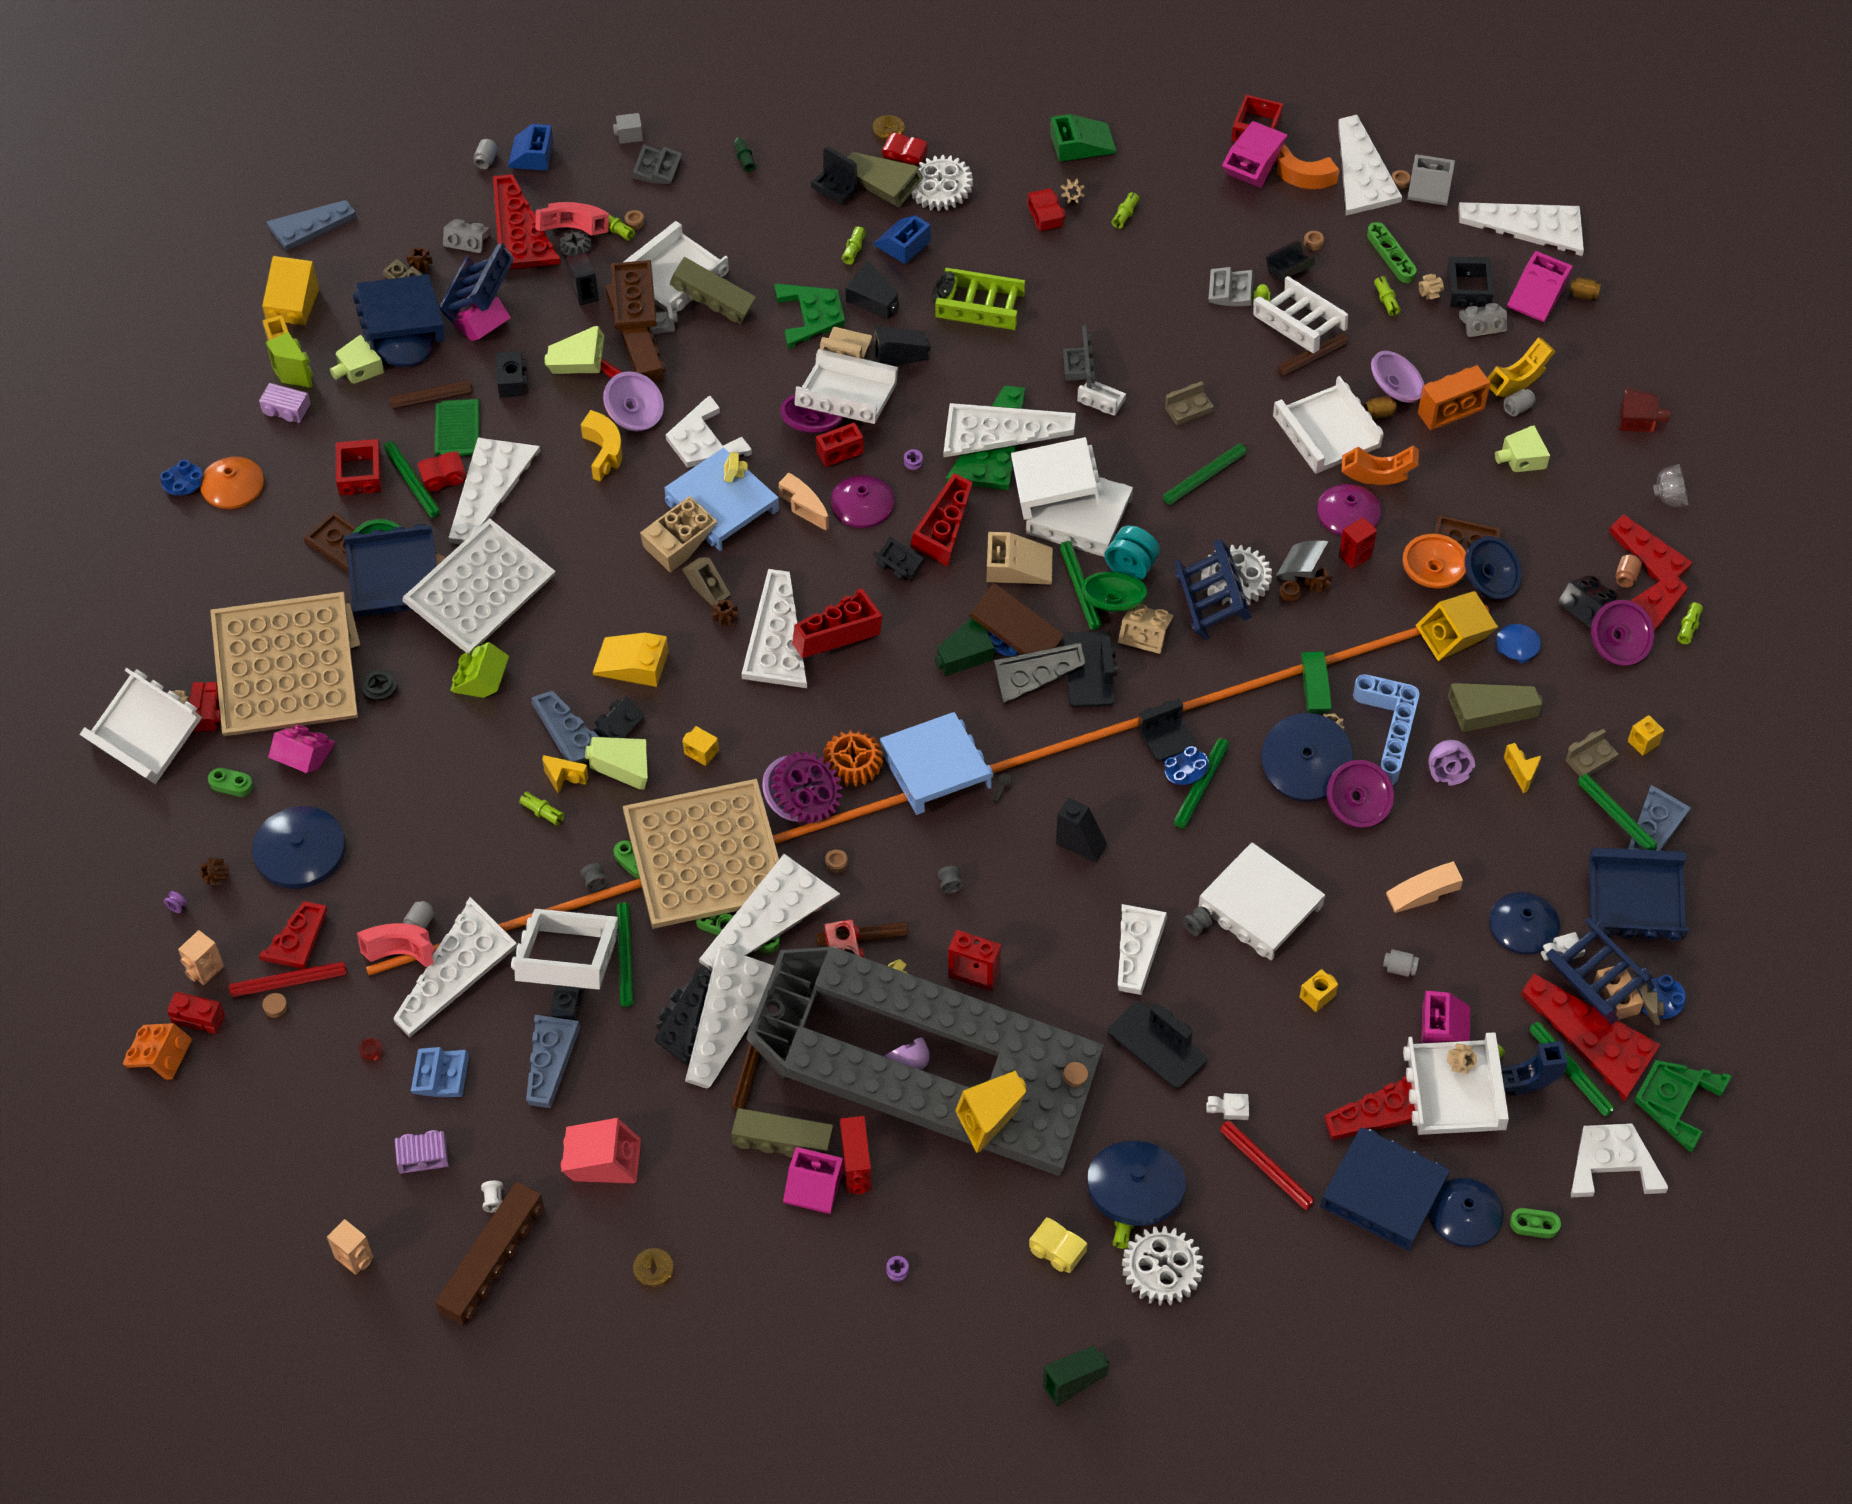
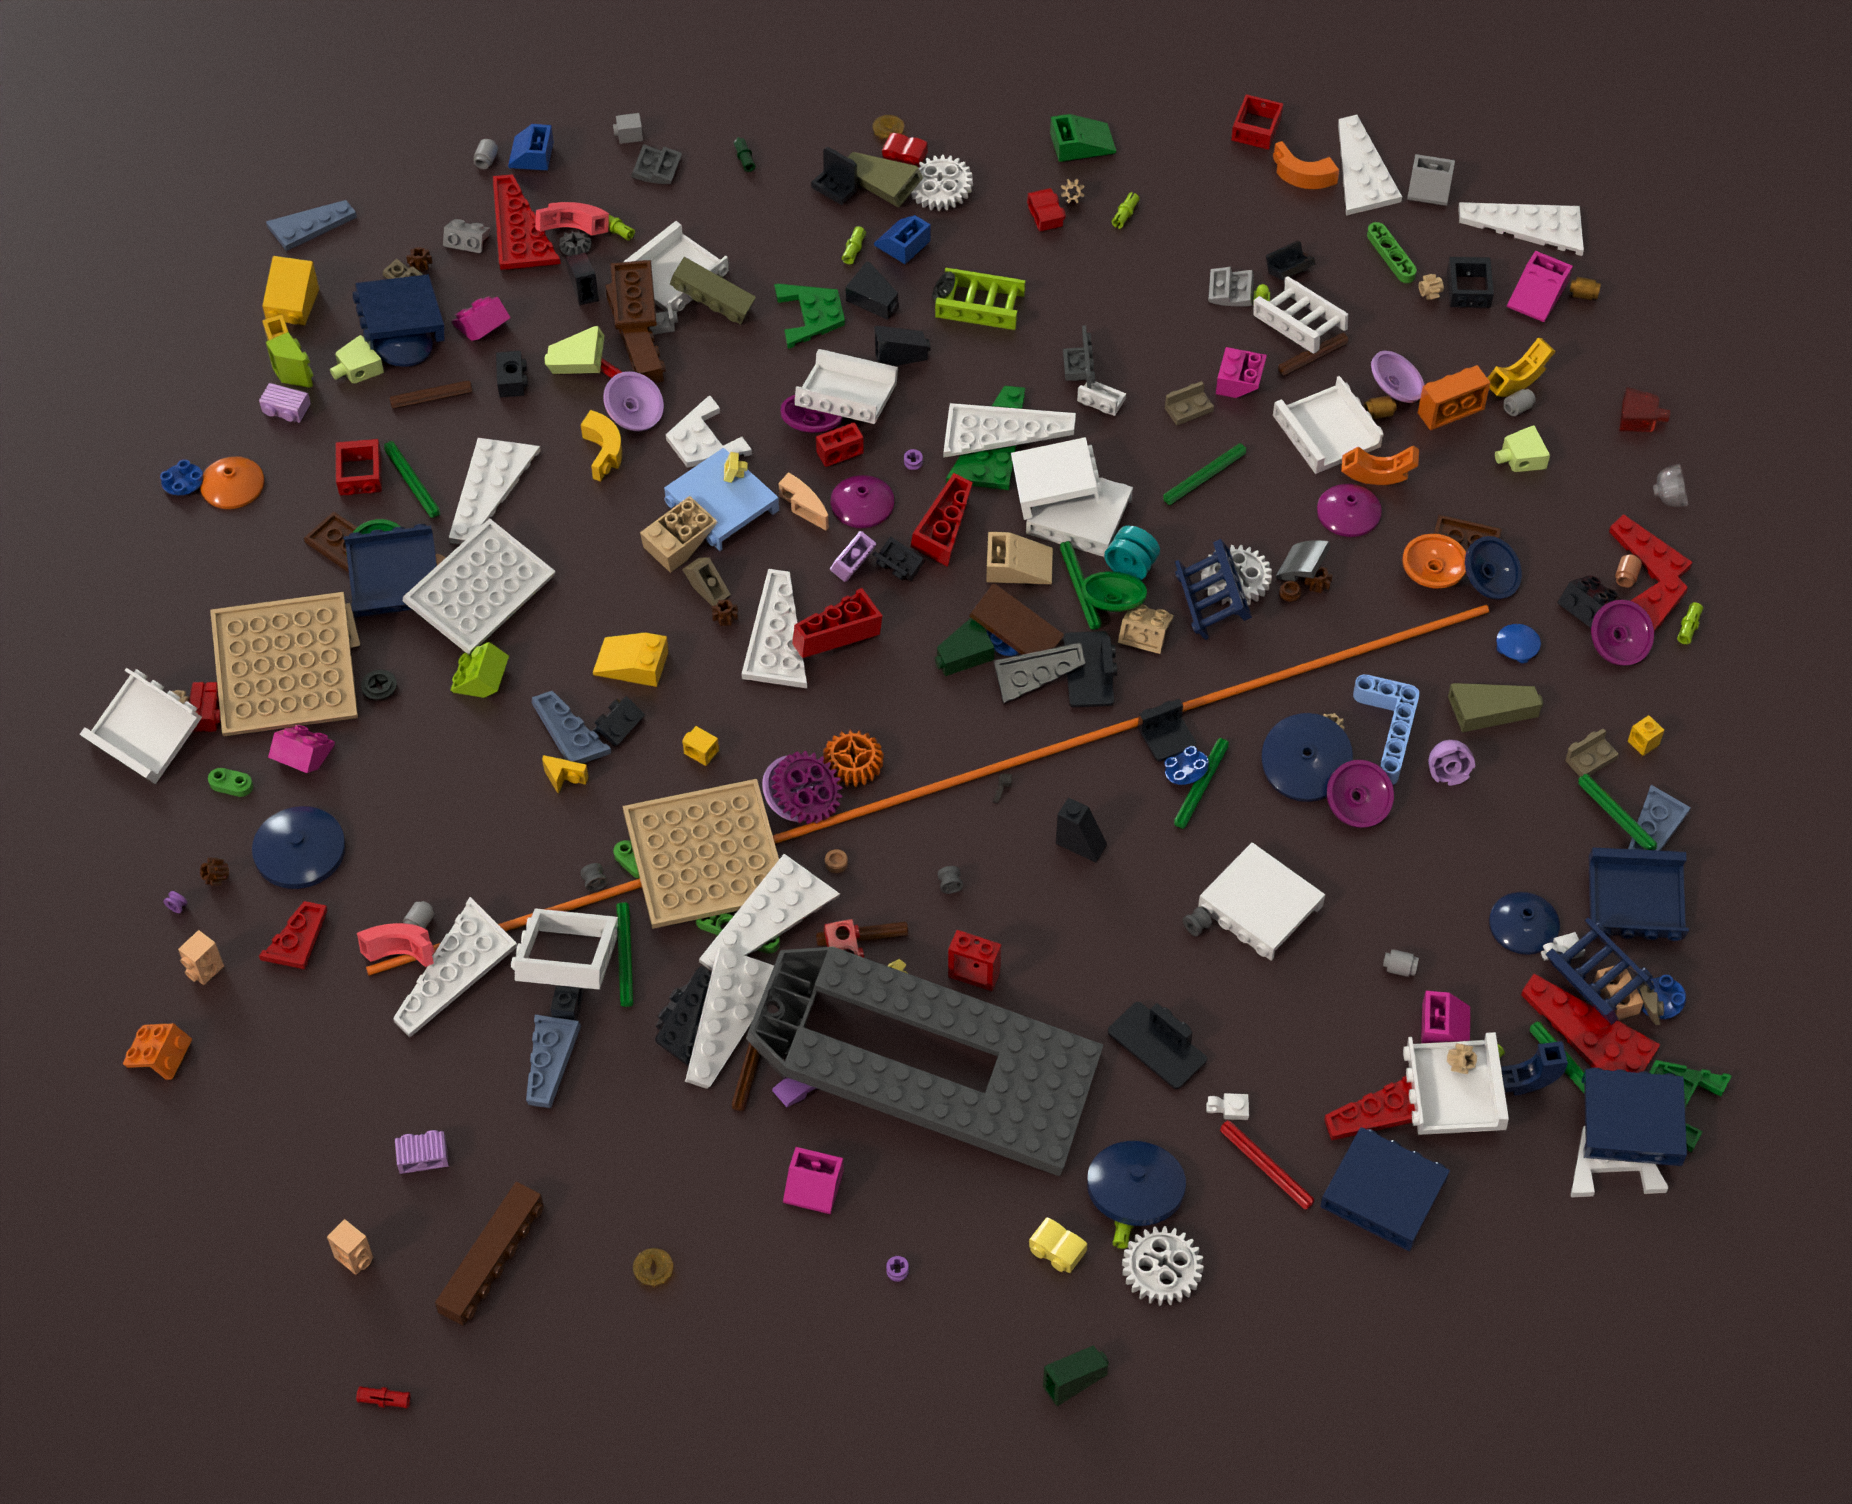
(196, 1012): red brick -> none
(274, 1005): medium nougat tile -> none
(287, 979): red axle -> none
(370, 1049): clear red plate -> none
(383, 1397): none -> red pin
(440, 1072): medium blue slope -> none
(442, 471): red brick -> none
(457, 426): green window -> none
(487, 282): dark blue fence -> none
(492, 1195): white bush -> none
(541, 808): lime pin -> none
(601, 1152): coral slope -> none
(619, 759): yellowish green slope -> none
(634, 219): medium nougat tile -> none
(780, 1133): olive brick -> none
(791, 1091): none -> medium lavender slope
(846, 342): tan bracket -> none
(853, 556): none -> lavender brick
(855, 1154): red window -> none
(913, 1055): lavender cylinder -> none
(934, 760): light blue panel -> none
(989, 1107): yellow slope -> none
(1075, 1074): medium nougat tile -> none
(1138, 944): white wing -> none
(1239, 372): none -> dark pink slope
(1254, 154): dark pink slope -> none
(1313, 240): medium nougat tile -> none
(1315, 998): yellow brick -> none
(1316, 682): green slope -> none
(1357, 542): red brick -> none
(1387, 296): lime pin -> none
(1401, 179): medium nougat tile -> none
(1425, 887): light nougat slope -> none
(1456, 625): yellow slope -> none
(1464, 1224): dark blue dish -> none
(1484, 319): light grey bracket -> none
(1522, 769): yellow slope -> none
(1534, 1223): bright green plate -> none
(1634, 1117): none -> dark blue panel

